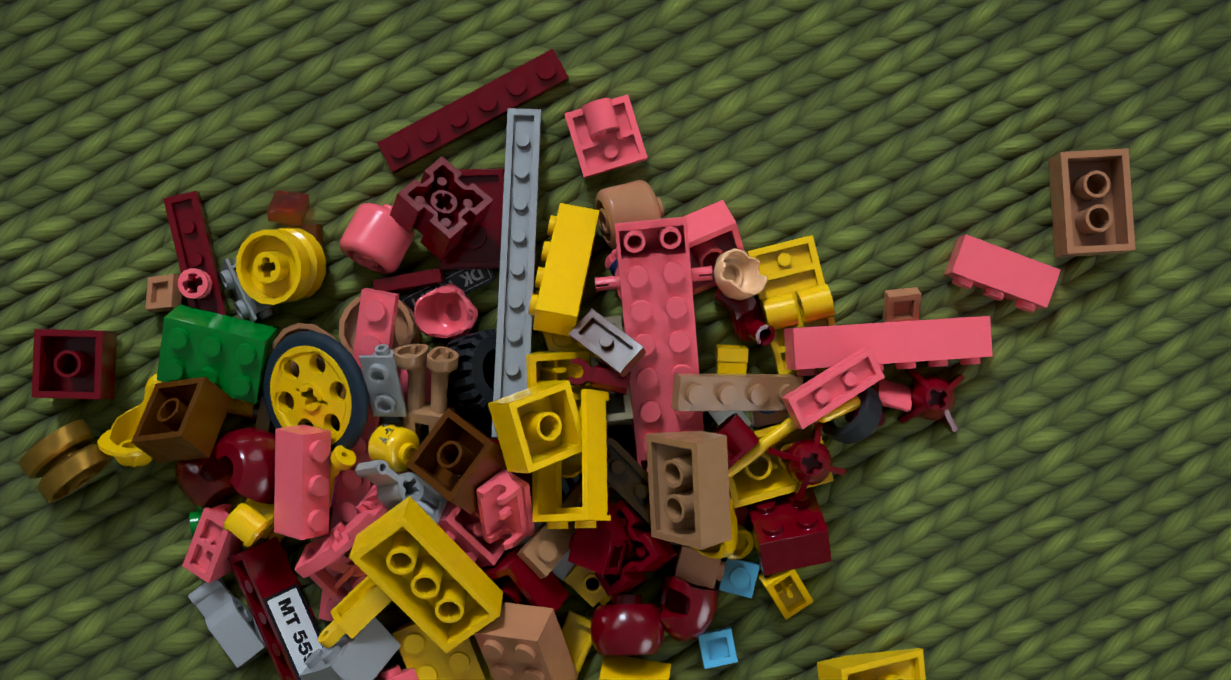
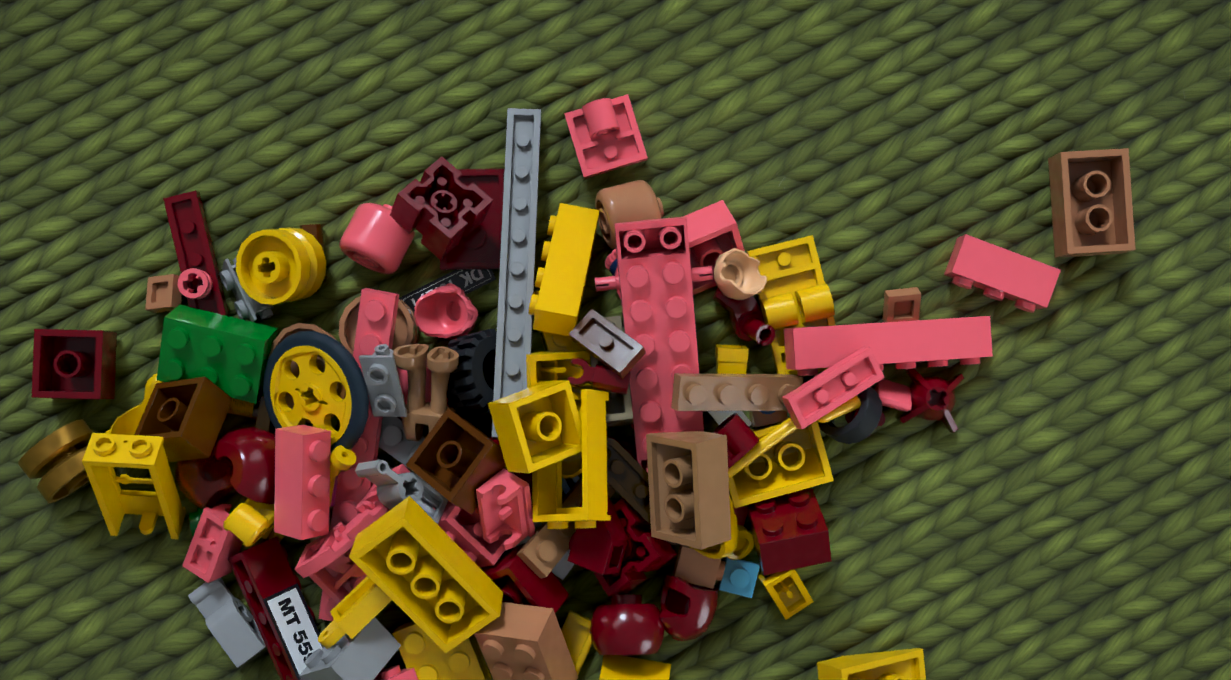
(140, 452): none -> yellow door
(288, 207): clear red plate -> none
(394, 445): yellow head -> none
(411, 281): dark red tile -> none
(473, 111): dark red plate -> none
(577, 580): yellow brick -> none
(717, 647): medium azure plate -> none
(807, 461): dark red piece -> none

